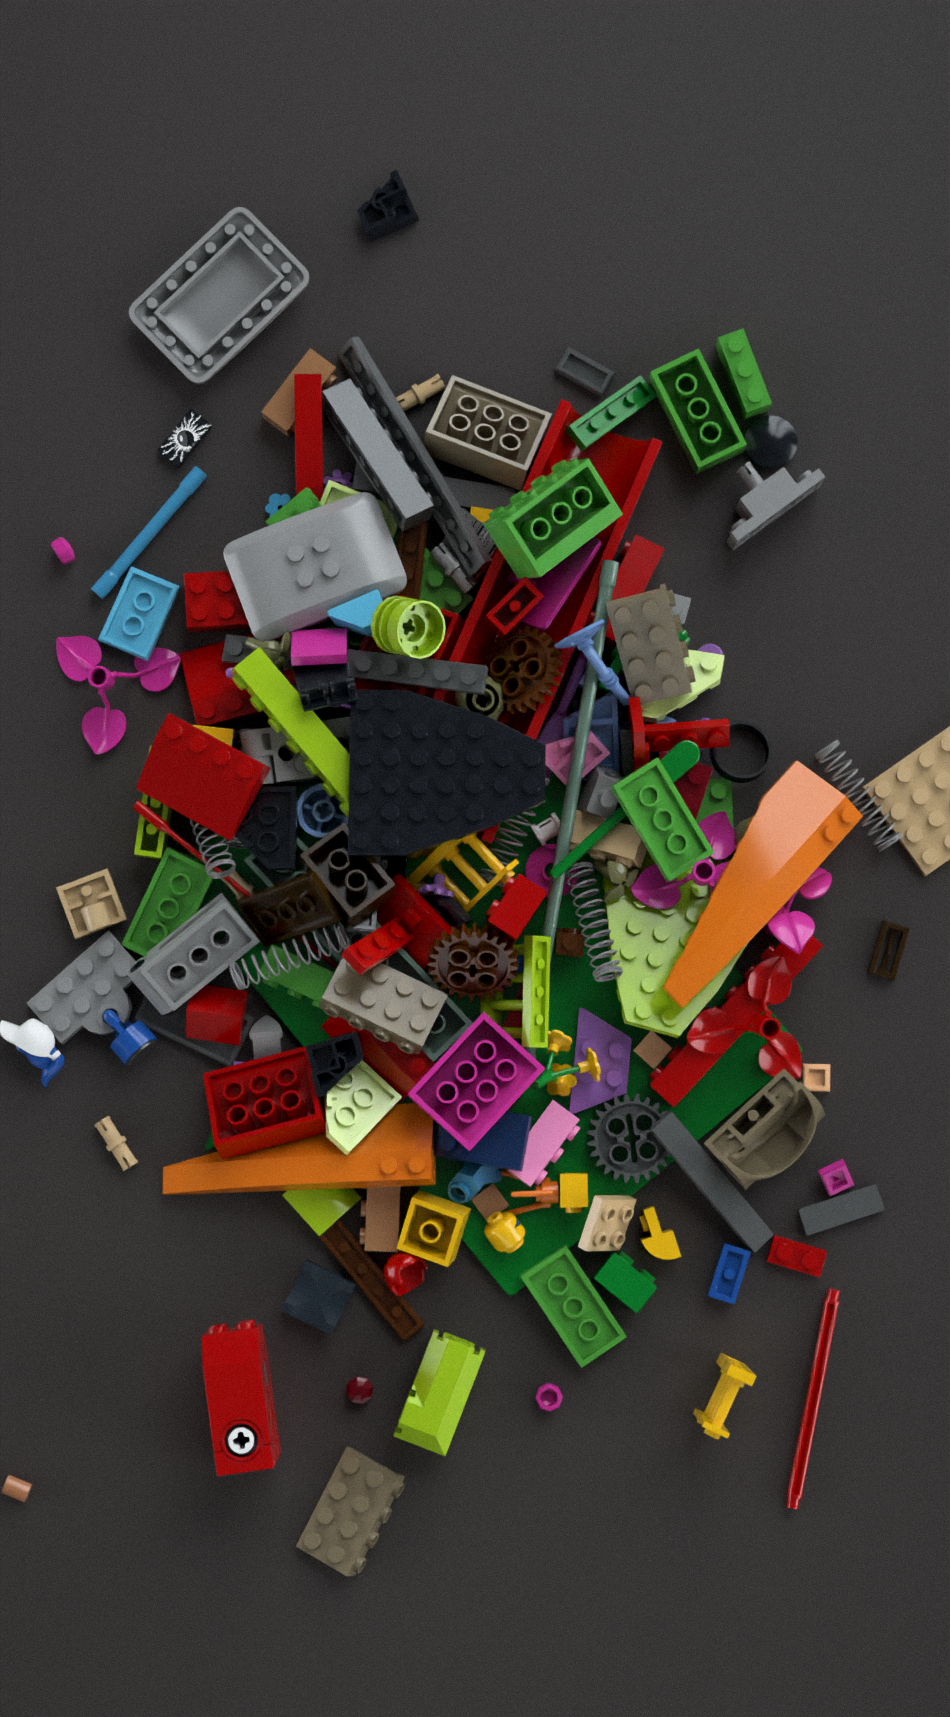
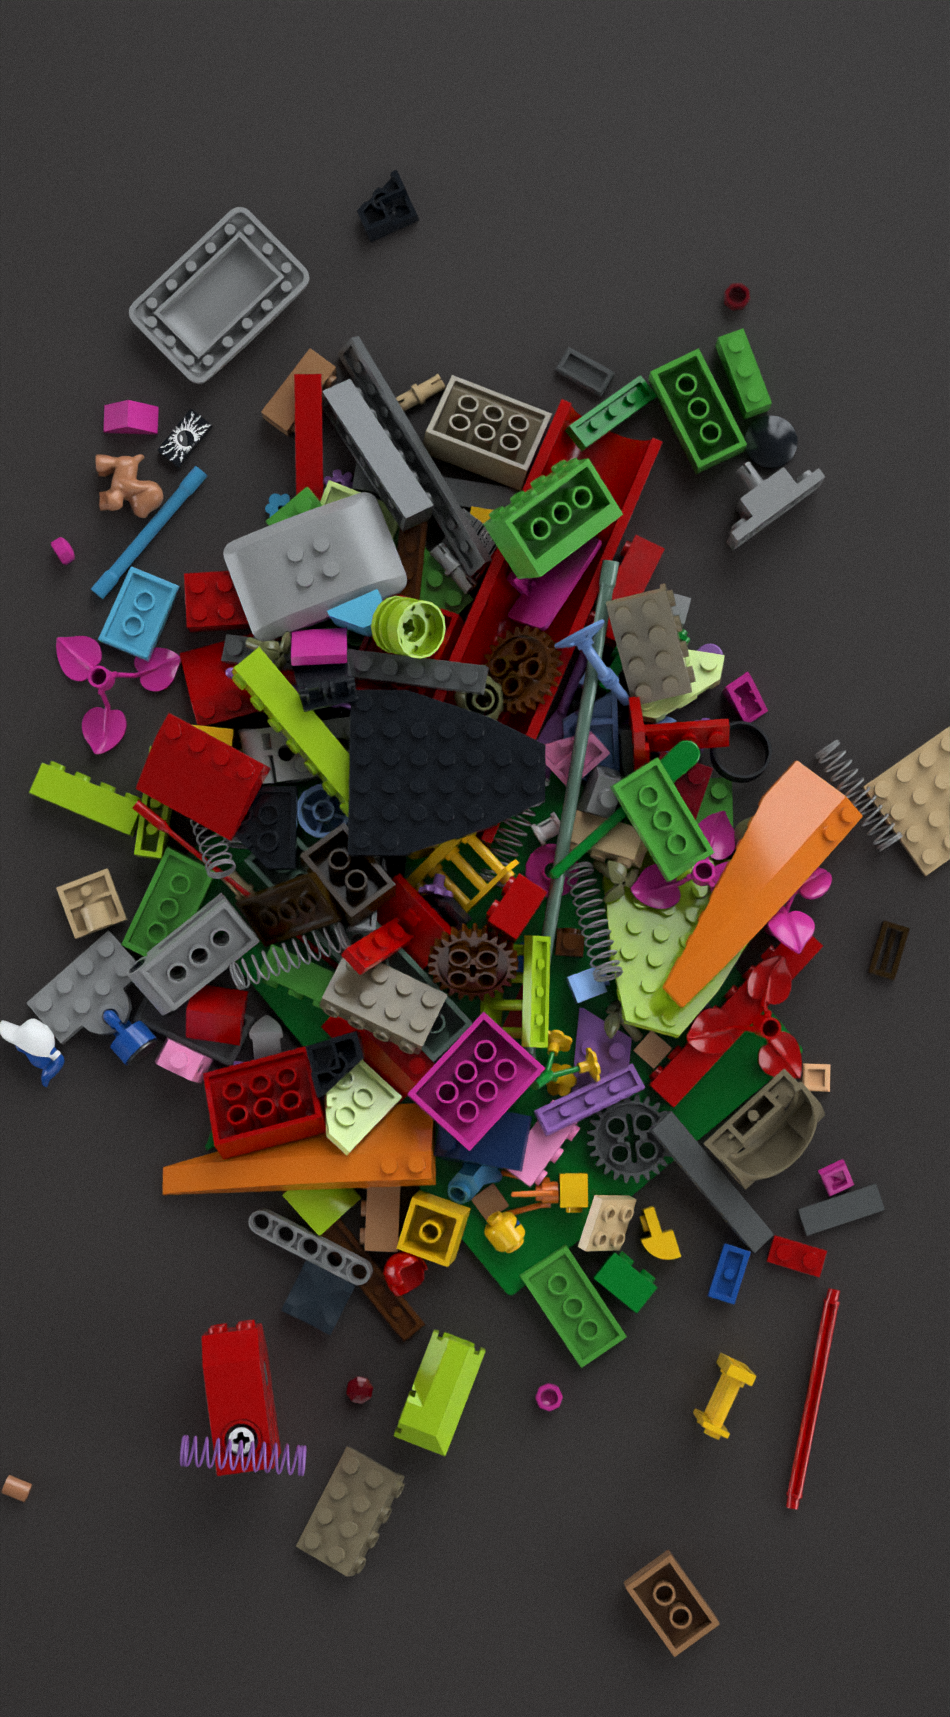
(85, 798): none -> lime brick
(116, 1143): tan pin -> none
(131, 418): none -> dark pink slope
(142, 495): none -> nougat animal
(183, 1060): none -> bright pink torso
(300, 1452): none -> medium lavender piece
(324, 1245): none -> light grey beam
(513, 607): red brick -> none
(584, 986): none -> light blue slope
(589, 1100): none -> medium lavender tile
(614, 1020): none -> olive plant
(671, 1603): none -> medium nougat brick
(736, 296): none -> dark red tile
(745, 698): none -> dark pink slope

